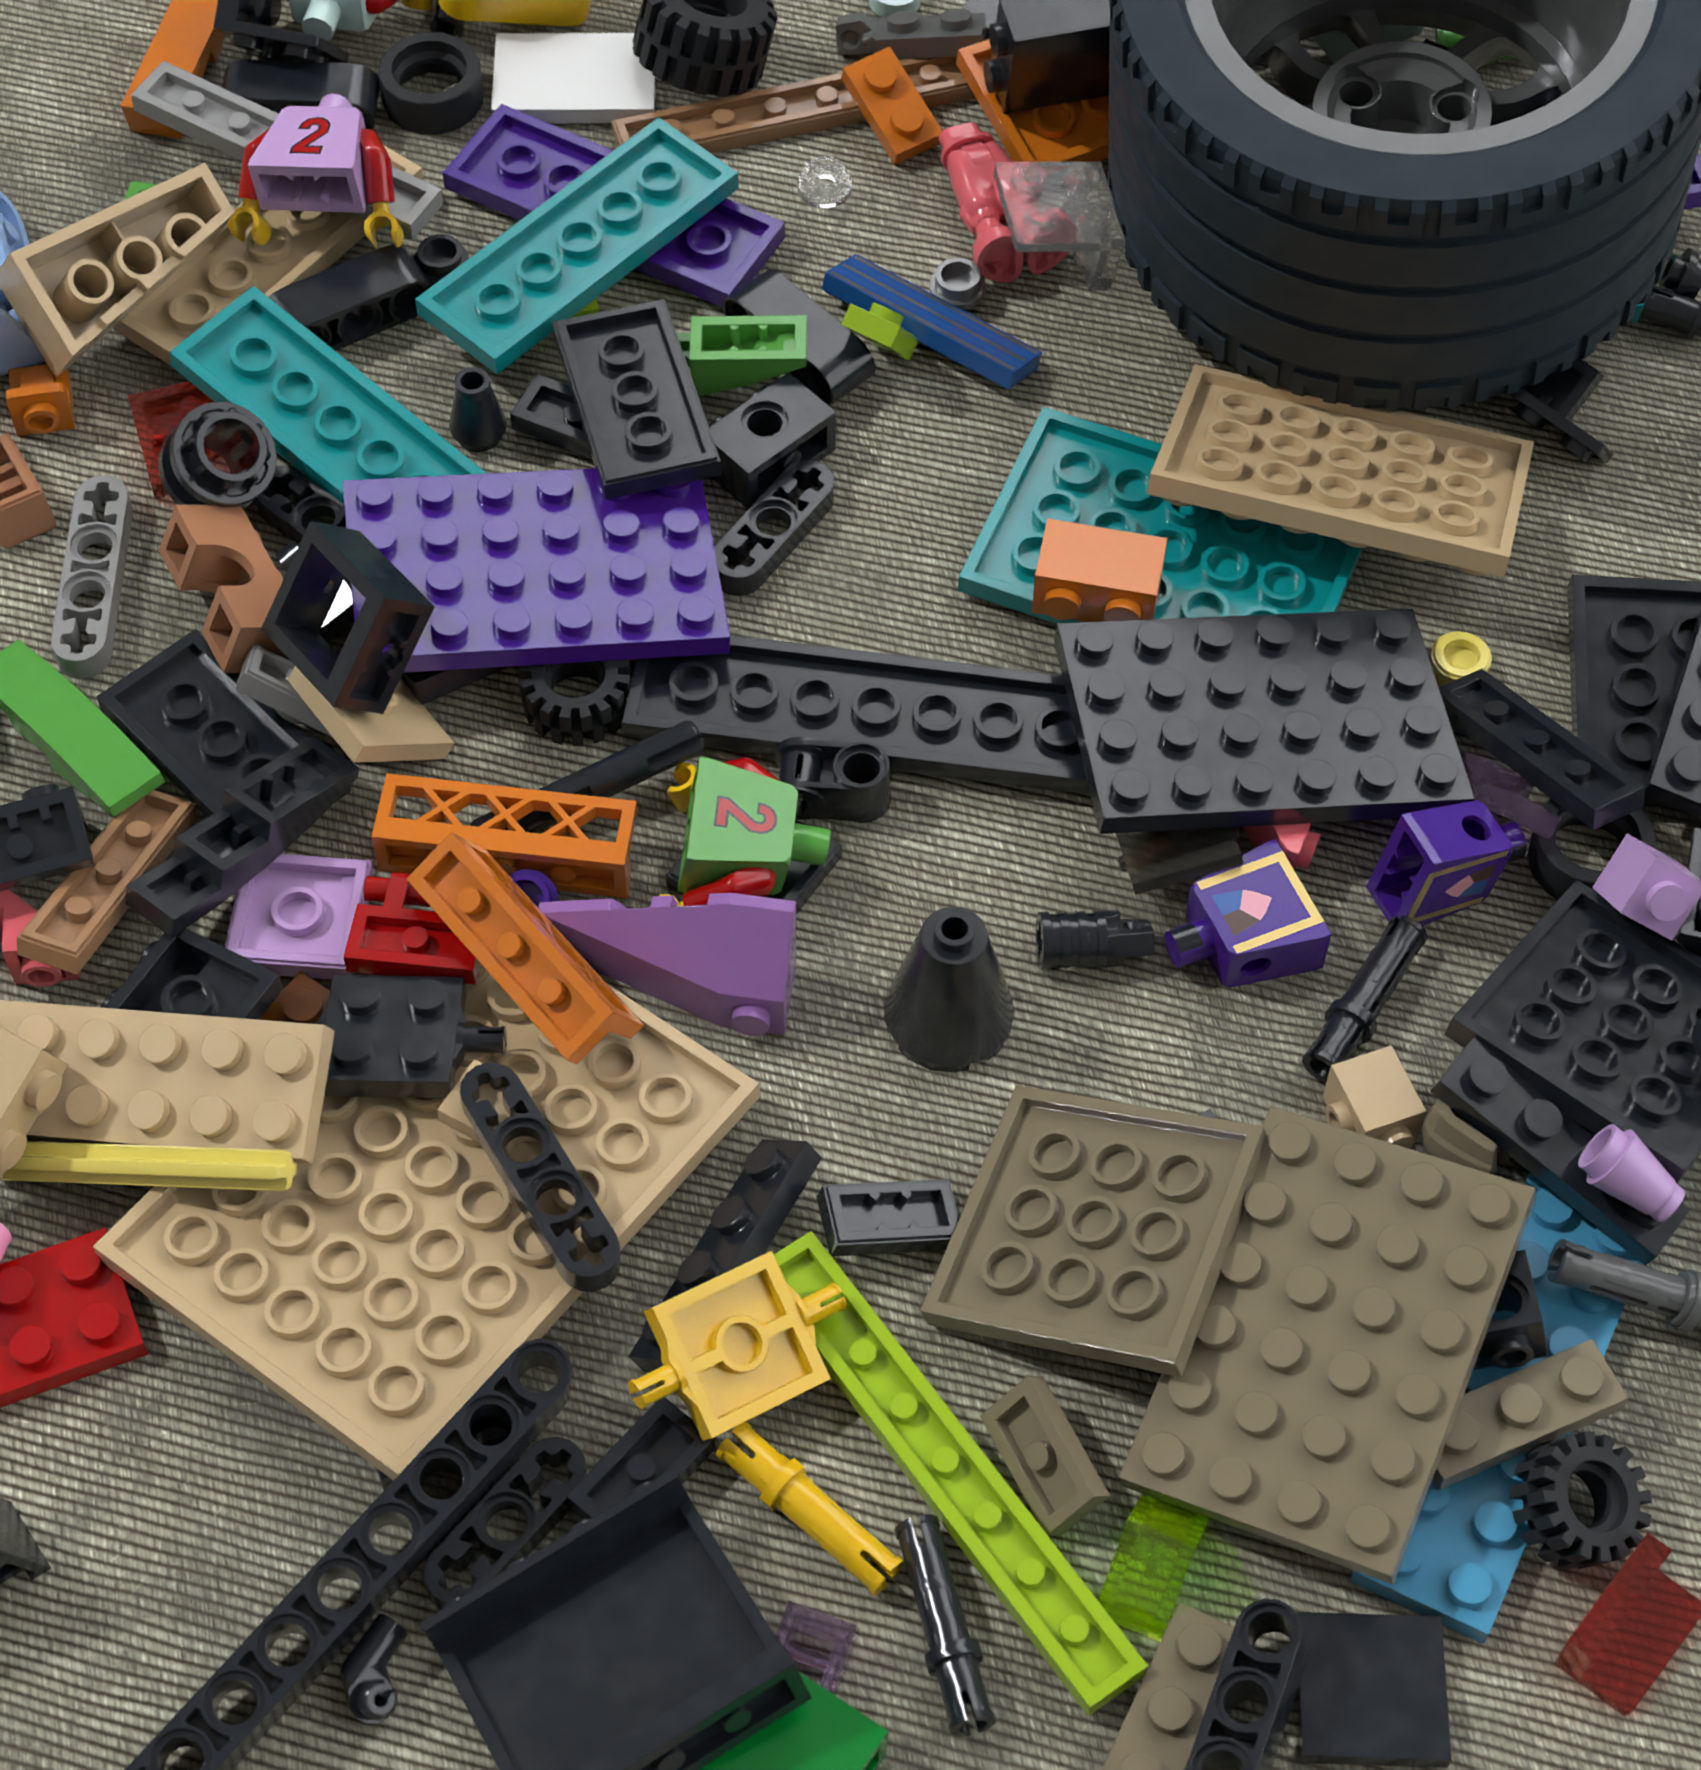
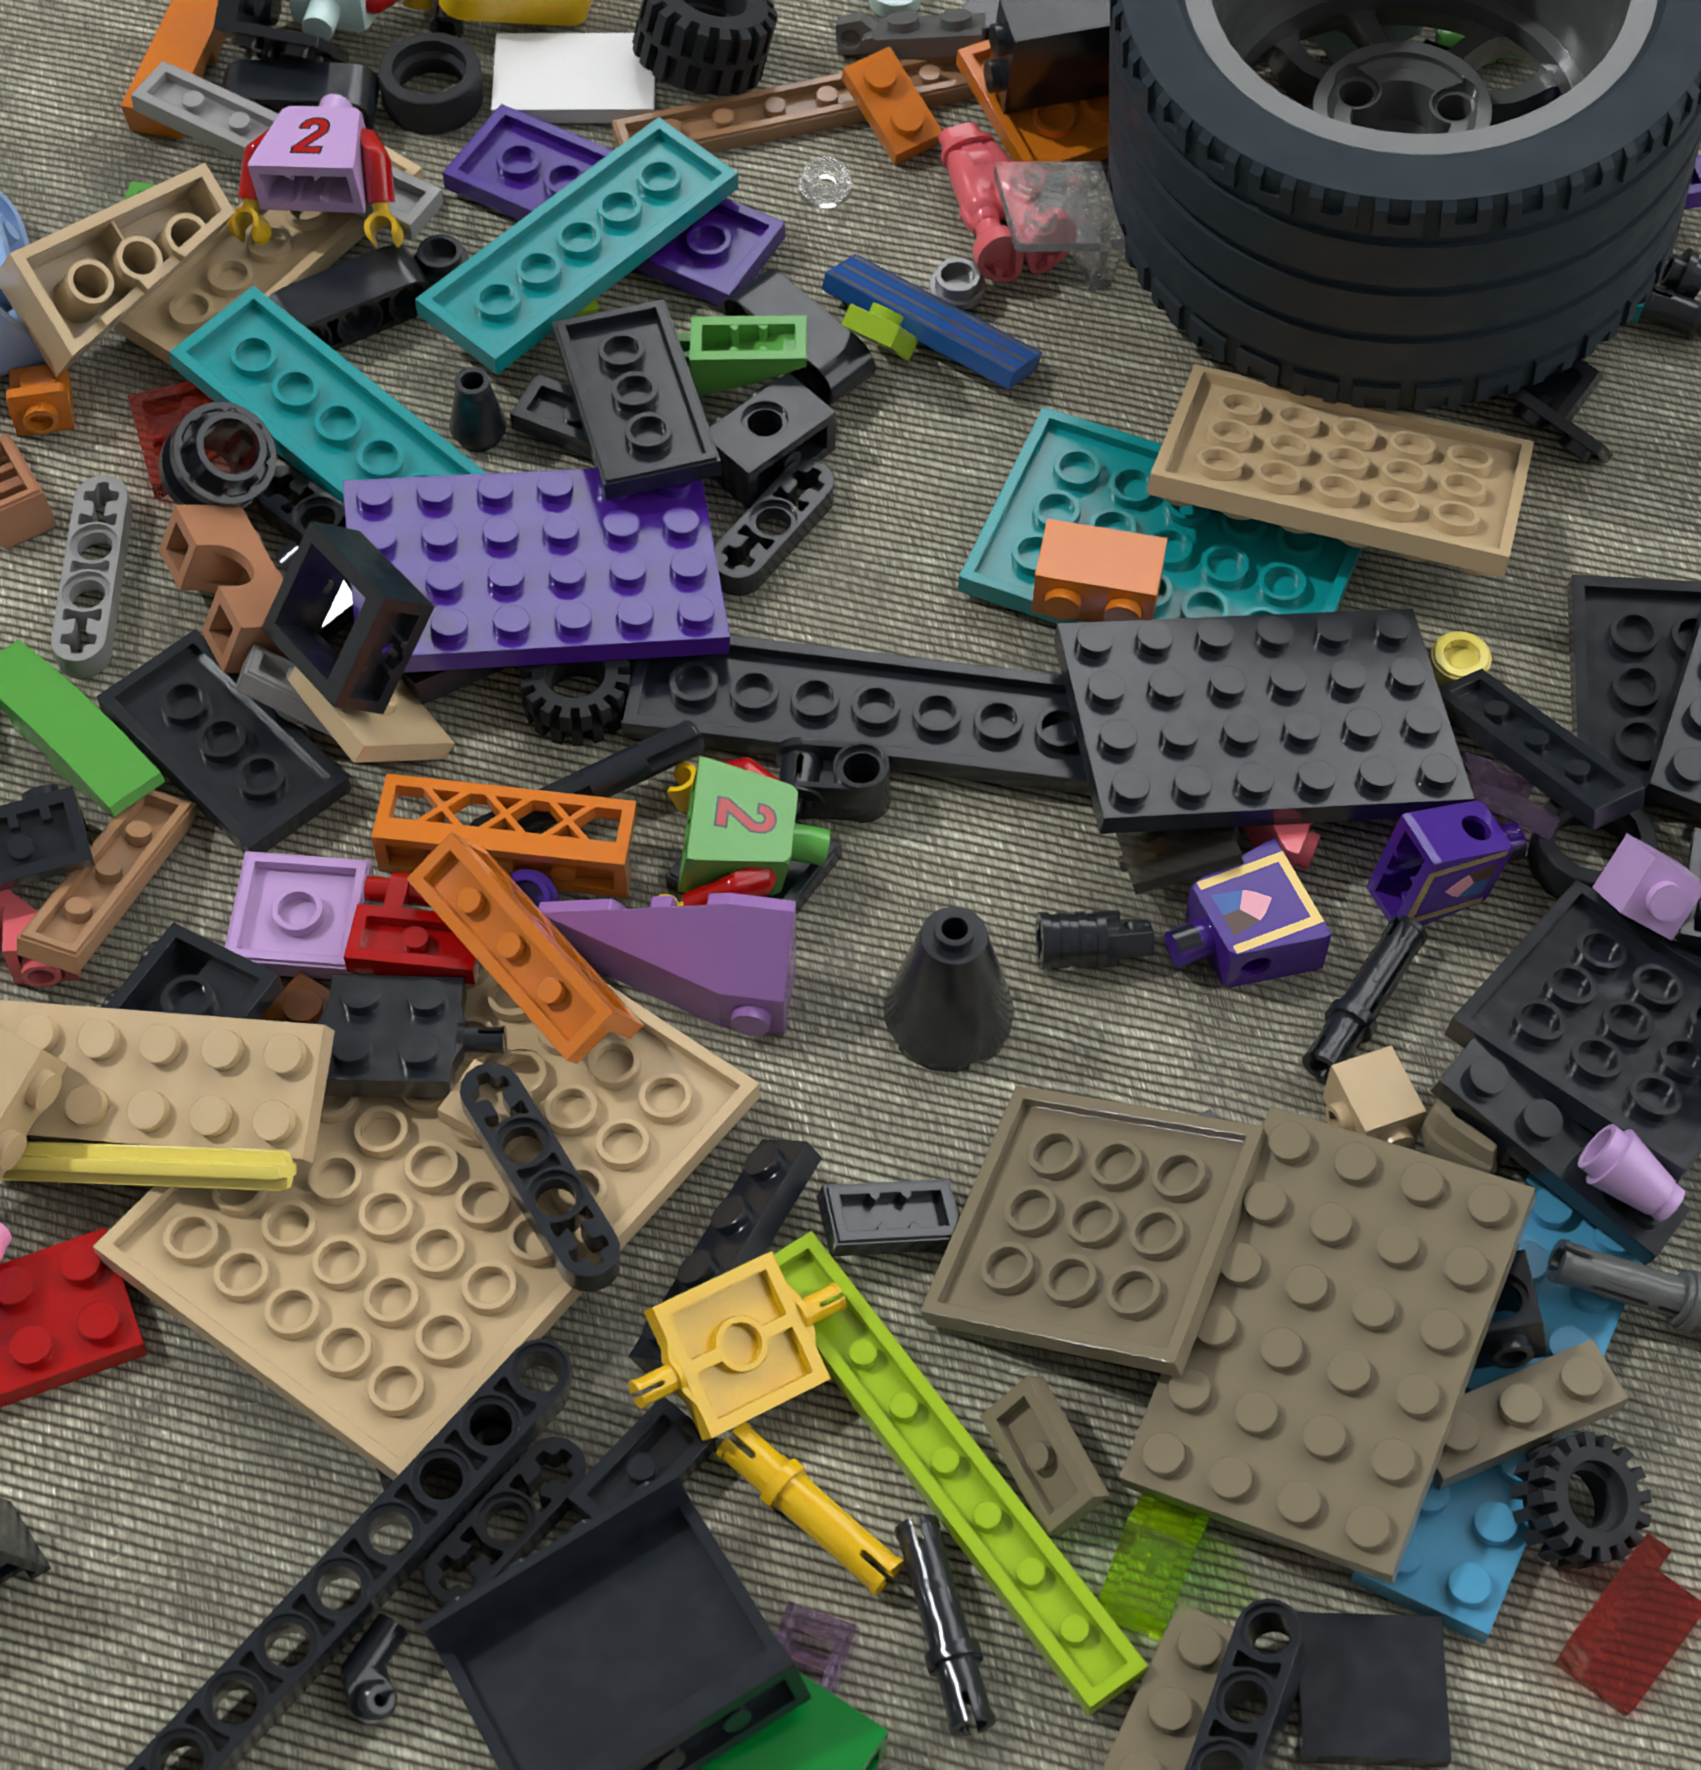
(239, 841): black slope -> none

